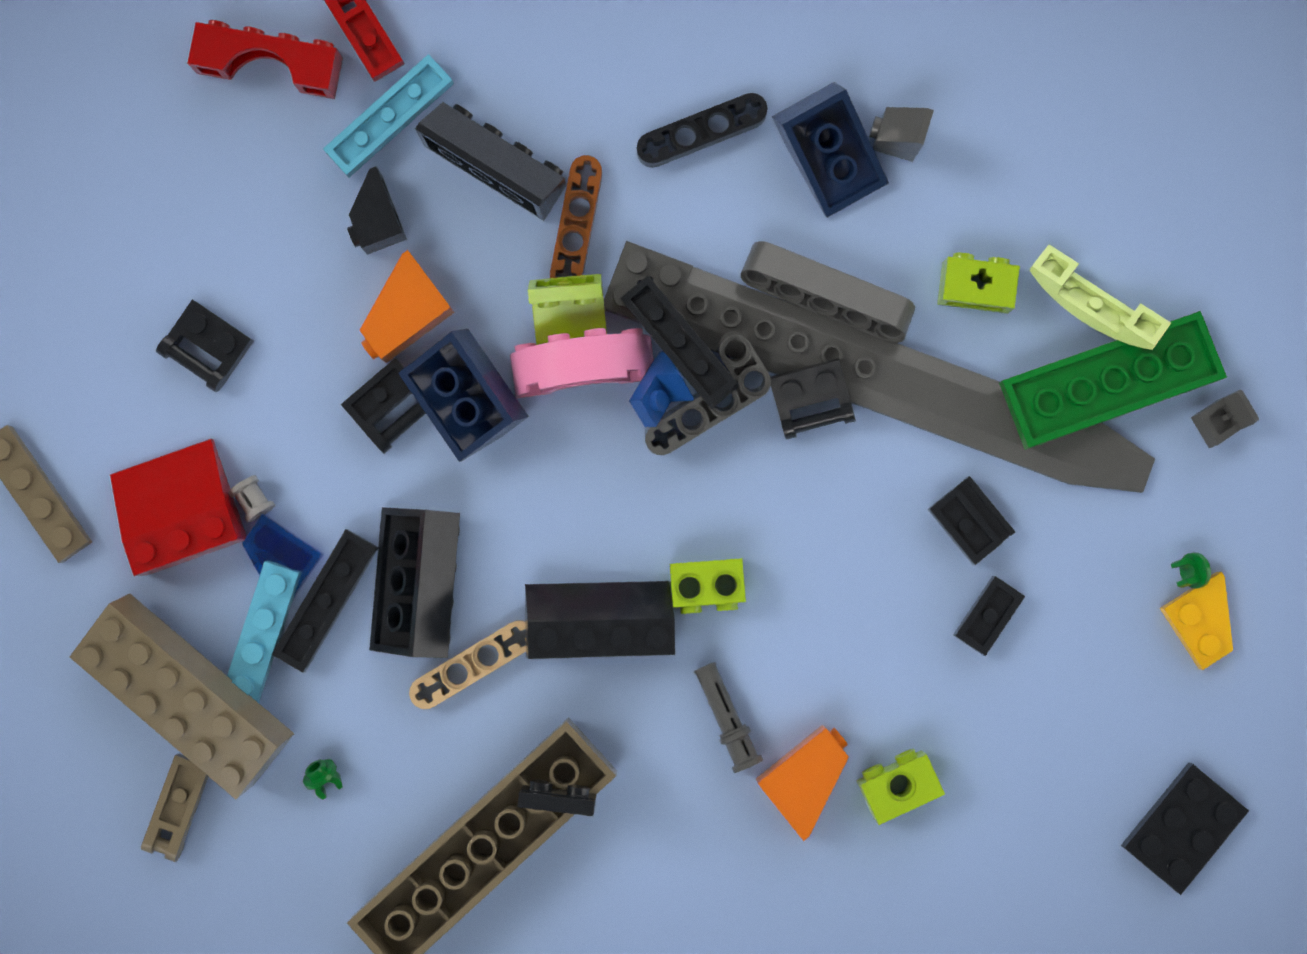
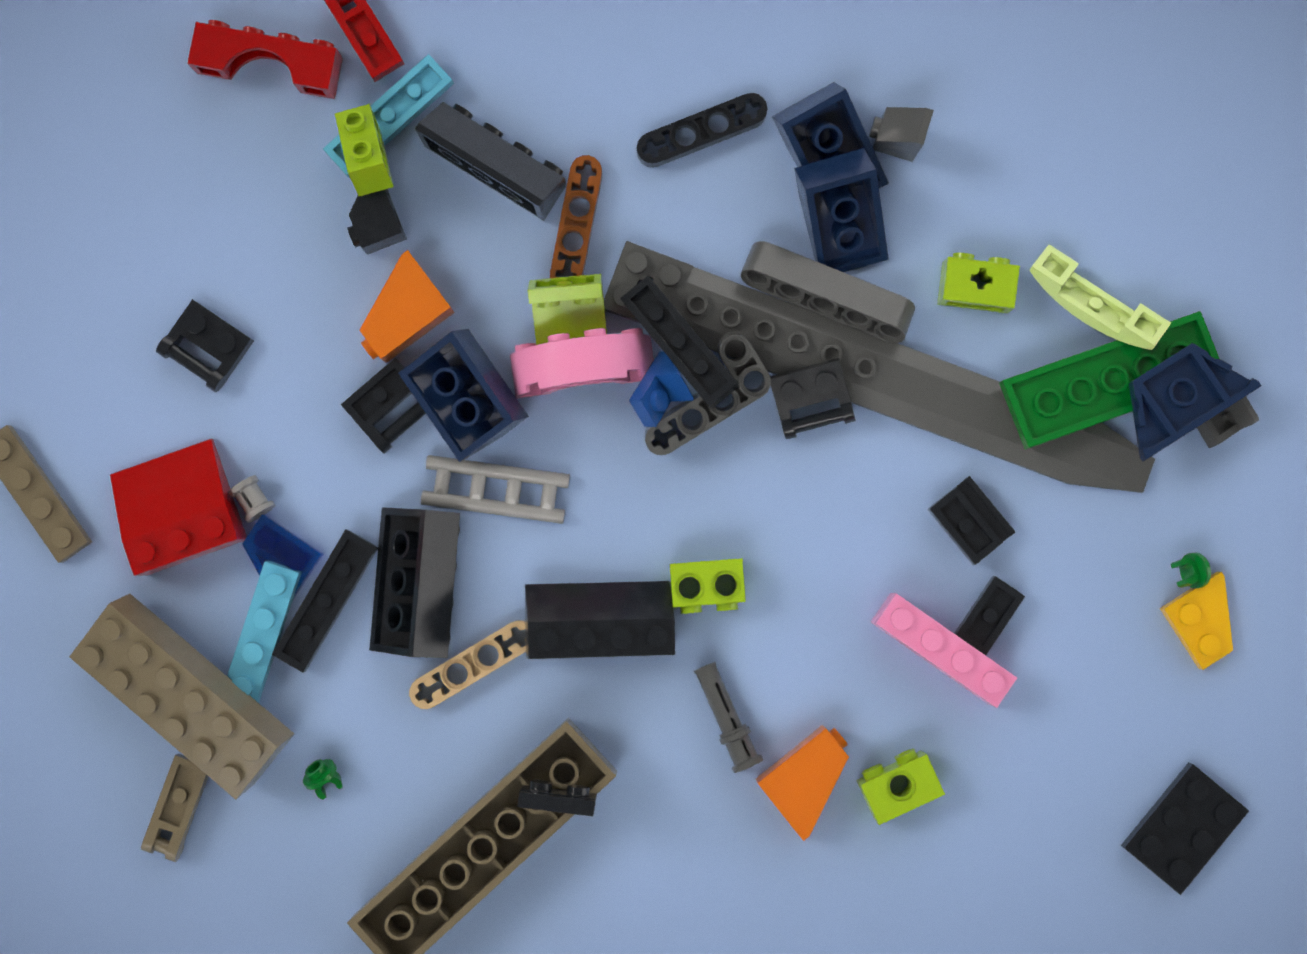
(364, 150): none -> lime brick
(511, 505): none -> light grey bar
(843, 211): none -> dark blue slope
(943, 650): none -> bright pink brick
(1182, 396): none -> dark blue wing

